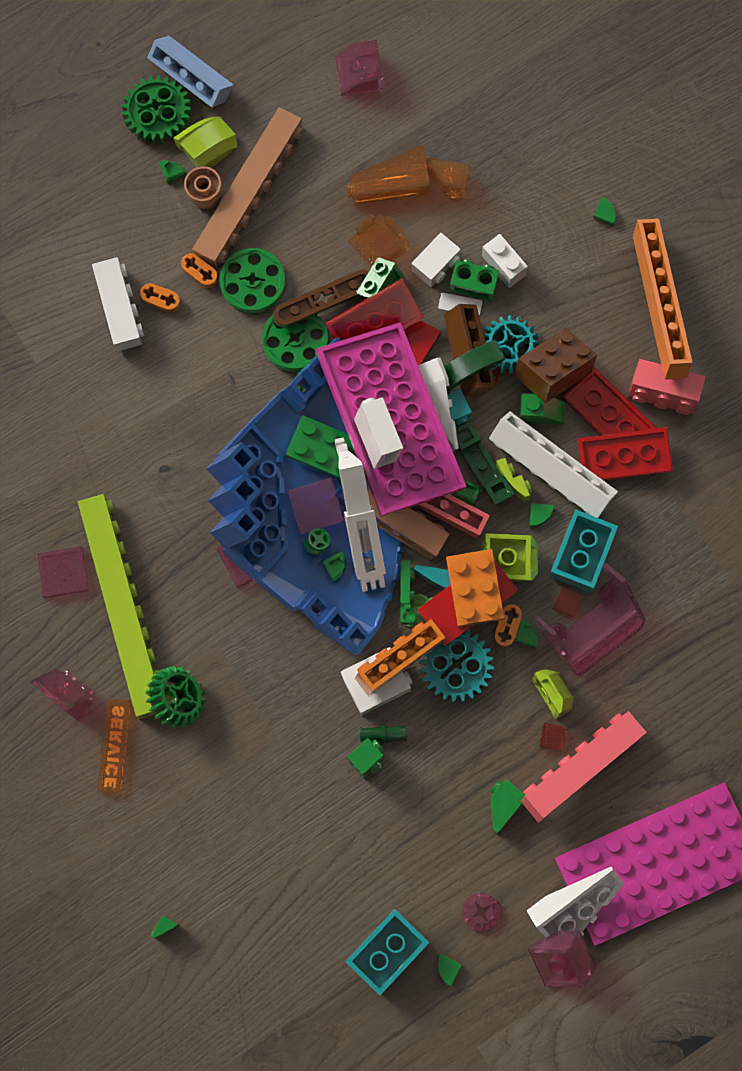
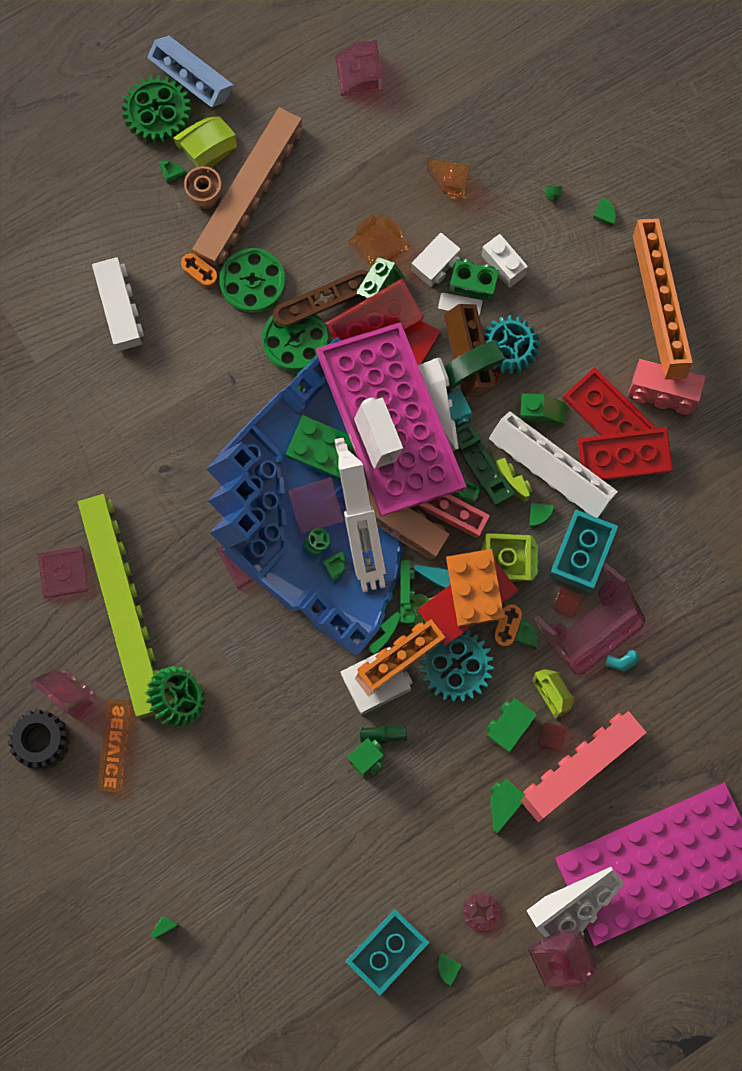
(25, 726): none -> black tyre
(162, 293): orange beam -> none
(388, 629): none -> green slope
(391, 179): clear orange slope -> none
(511, 725): none -> green brick
(553, 191): none -> green hinge
(555, 365): reddish brown brick -> none
(624, 663): none -> teal arm

